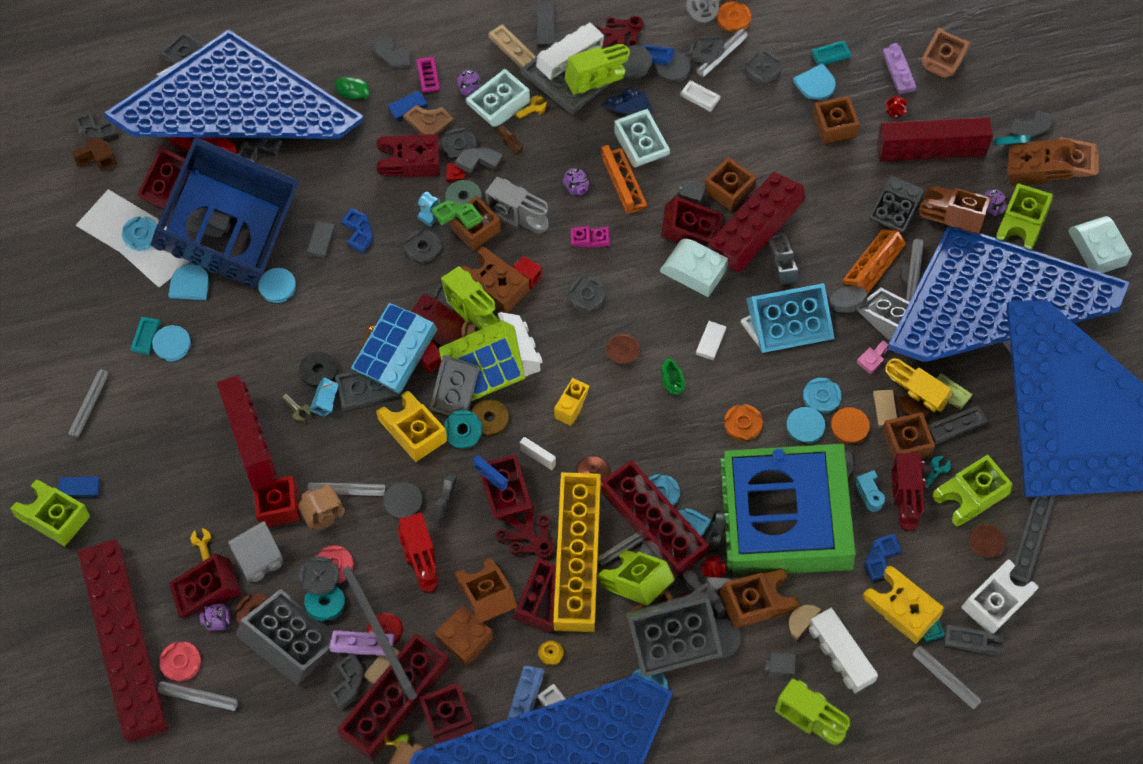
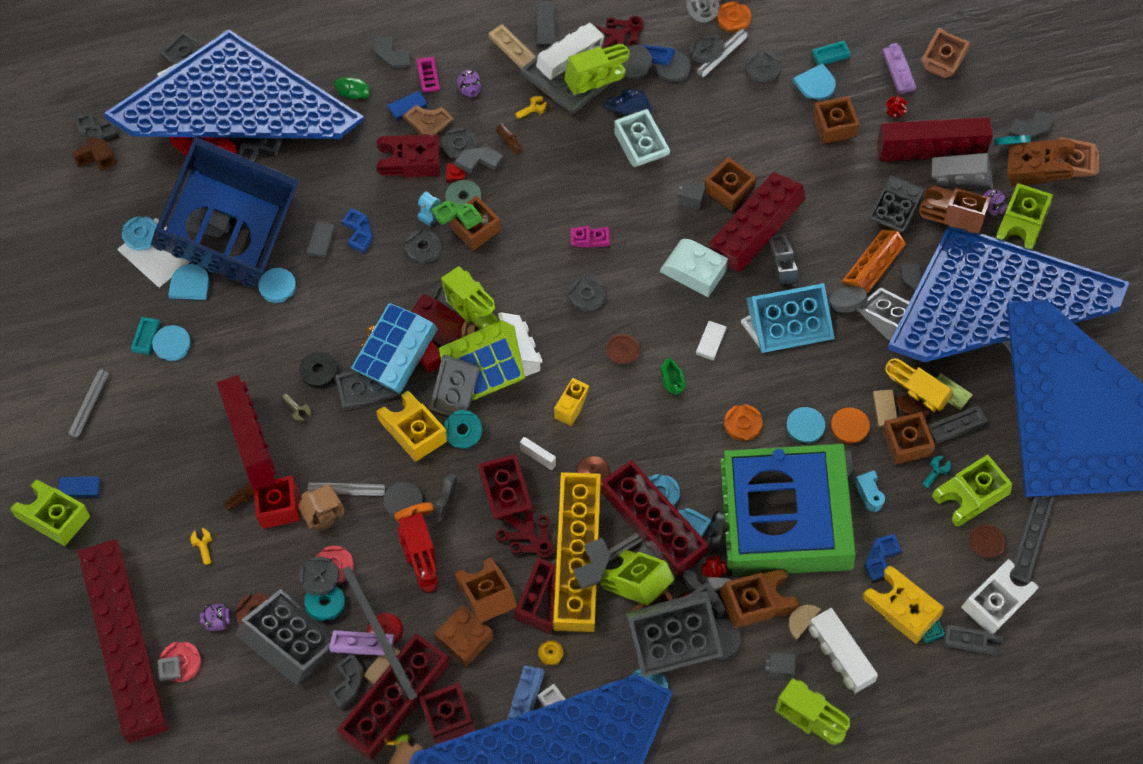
(108, 217): white sticker -> none
(162, 177): dark red slope -> none
(169, 668): none -> light grey tile
(197, 696): light grey axle -> none
(204, 585): dark red slope -> none
(238, 497): none -> reddish brown axle
(256, 552): light grey slope -> none
(324, 397): medium azure leg -> none
(425, 508): none -> orange tile
(490, 473): blue tile -> none
(494, 408): pearl gold tile -> none
(499, 98): light aqua brick -> none
(499, 280): dark orange brick -> none
(517, 206): light grey brick -> none
(529, 269): red brick -> none
(576, 181): medium lavender head -> none
(593, 572): none -> dark grey tile
(620, 181): orange fence -> none
(690, 221): dark red slope -> none
(700, 96): white tile -> none
(822, 395): medium azure tile -> none
(872, 359): bright pink plate -> none
(908, 489): dark red brick -> none
(915, 265): light grey axle -> none
(946, 677): light grey axle -> none
(963, 172): none -> light grey wedge
(1101, 244): light aqua brick -> none

